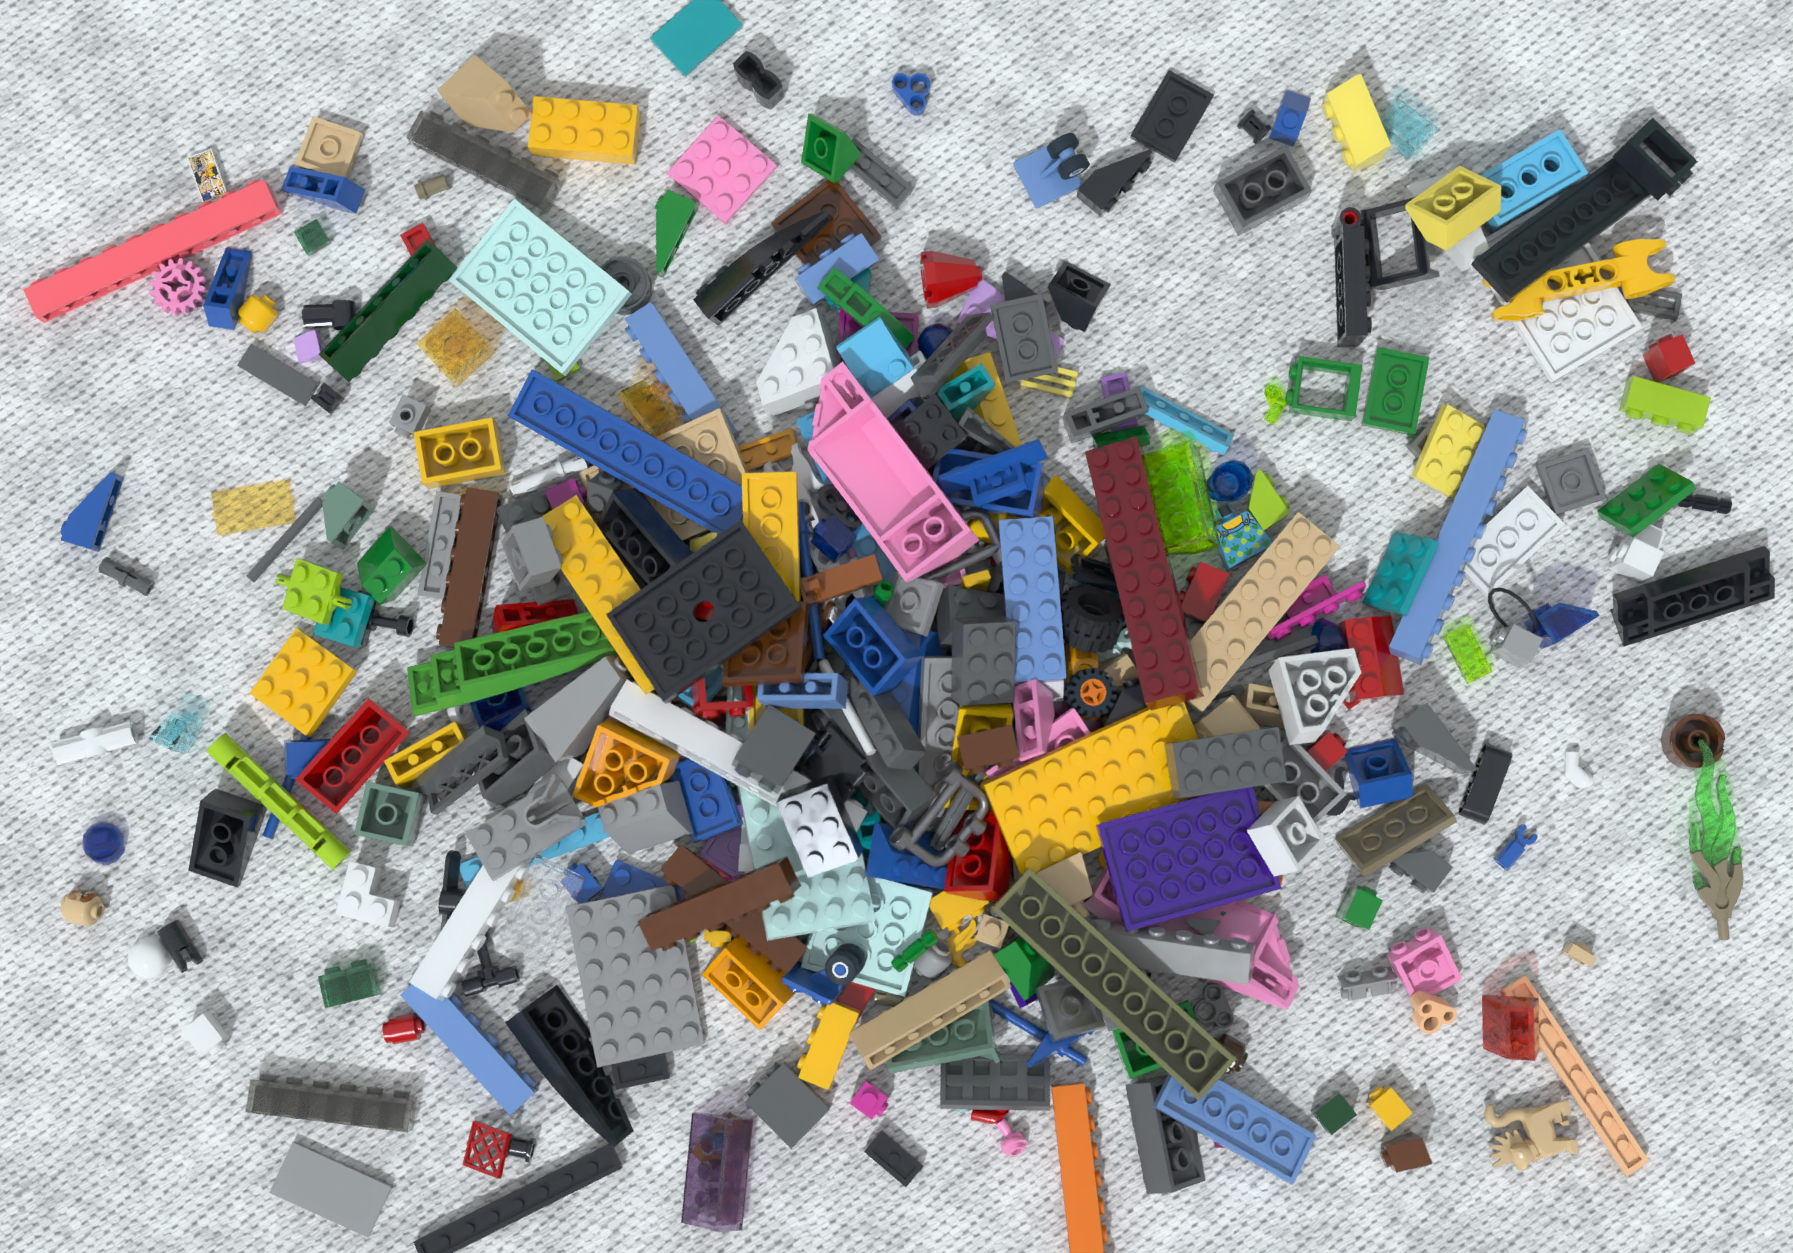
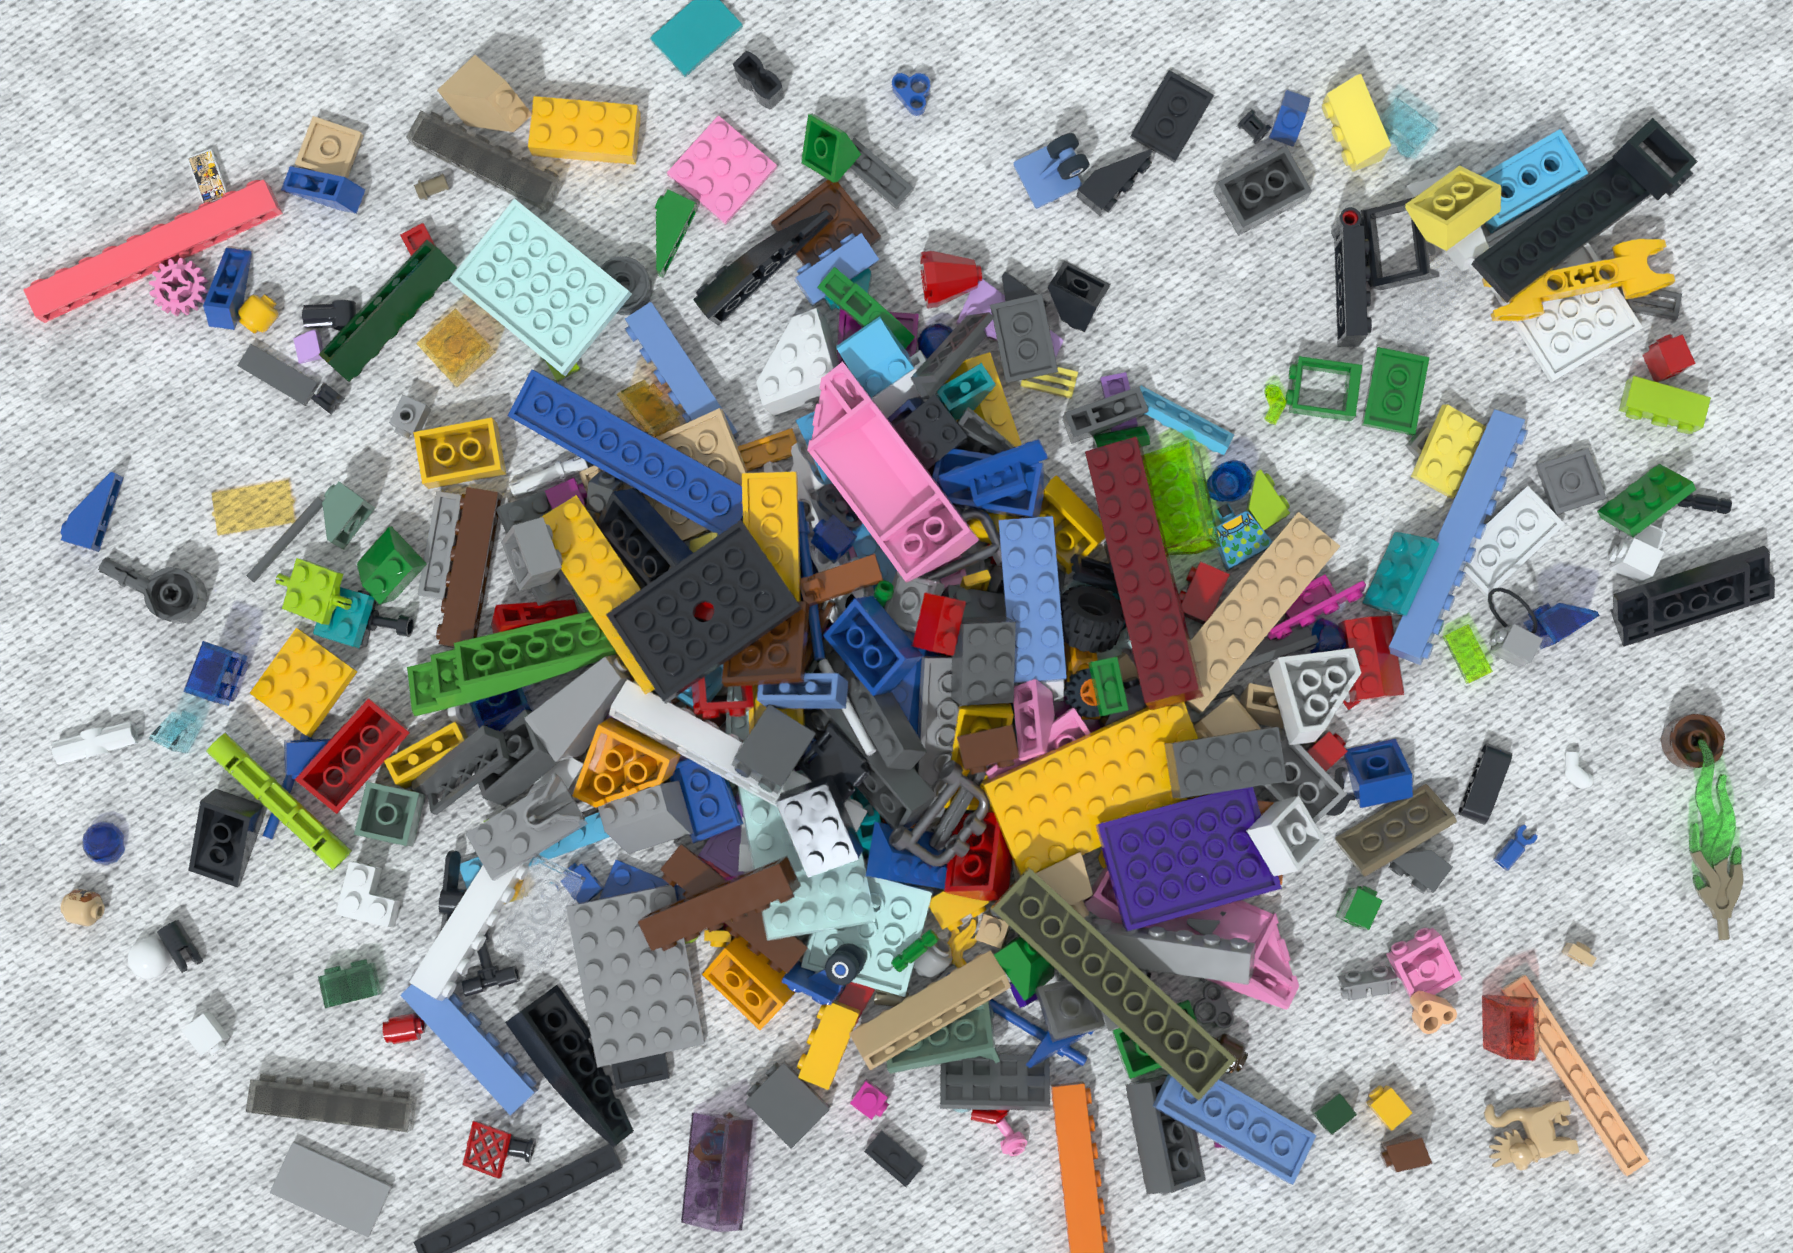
(163, 589): none -> dark grey brick
(216, 674): none -> clear blue brick
(312, 237): clear green plate -> none
(939, 624): none -> red brick
(1108, 686): none -> green plate
(1427, 735): dark grey slope -> none

